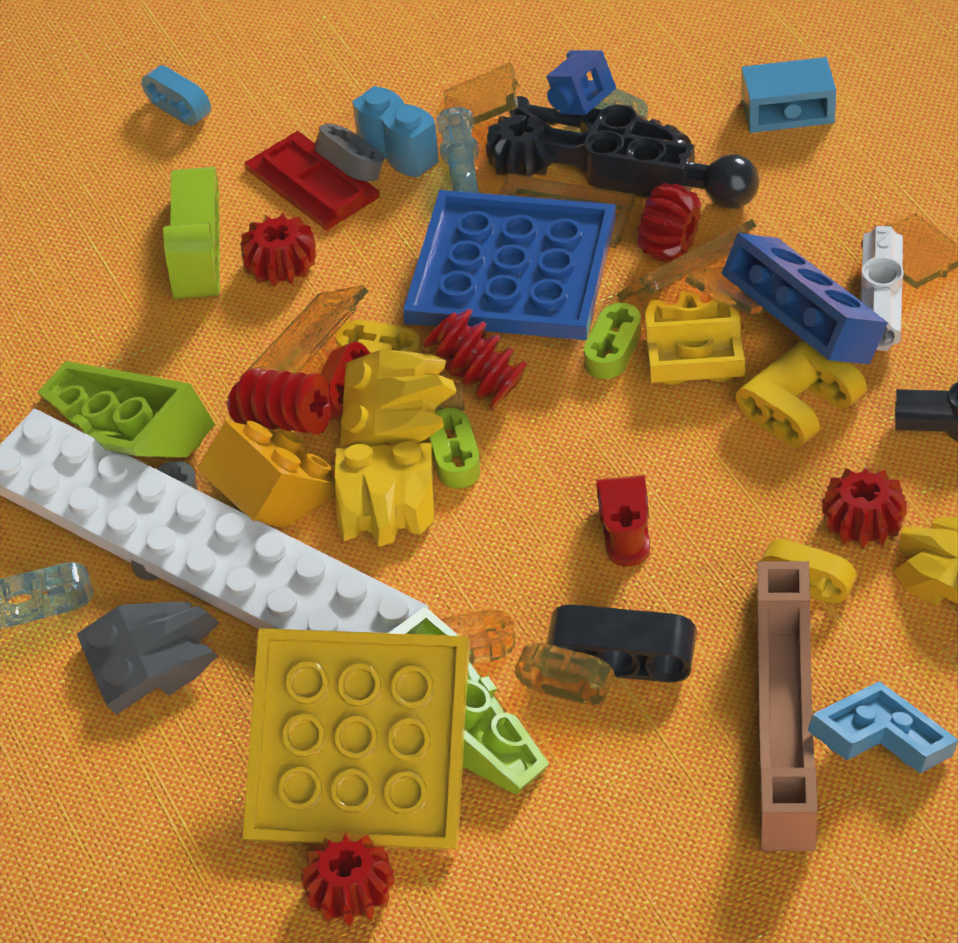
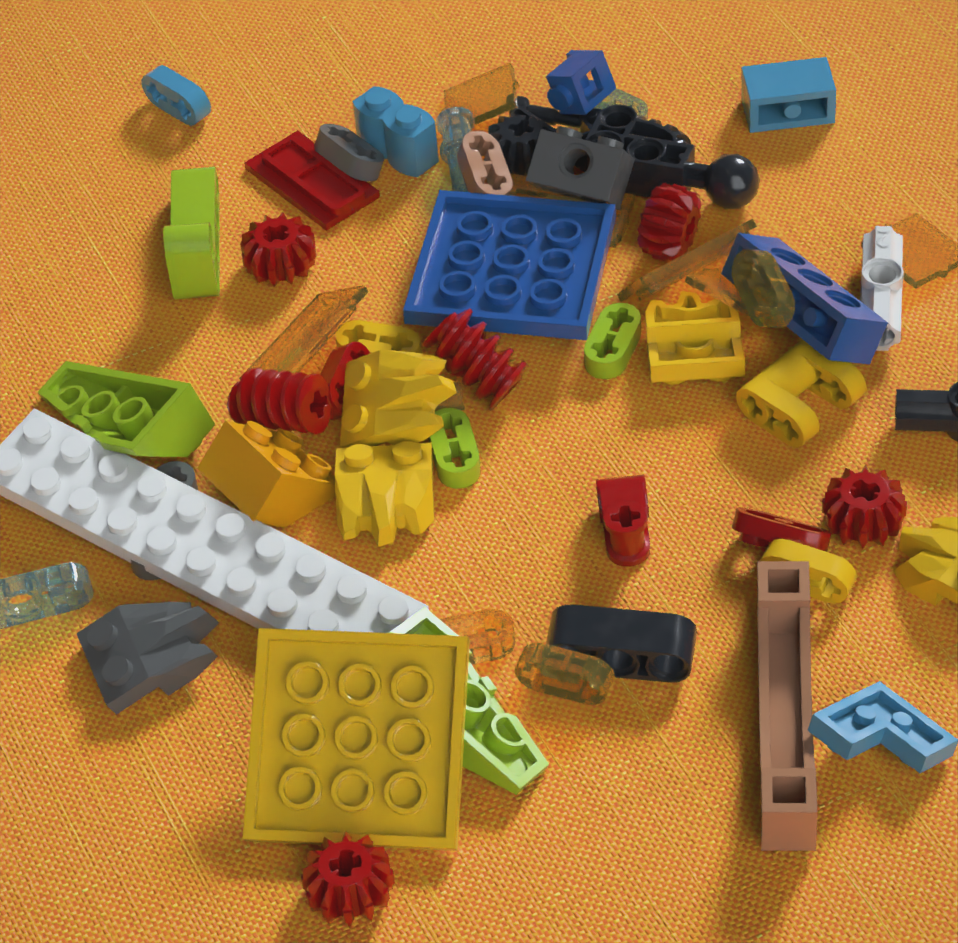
(476, 170): none -> nougat beam
(555, 160): none -> dark grey brick
(761, 527): none -> red plate
(763, 288): none -> clear yellow beam

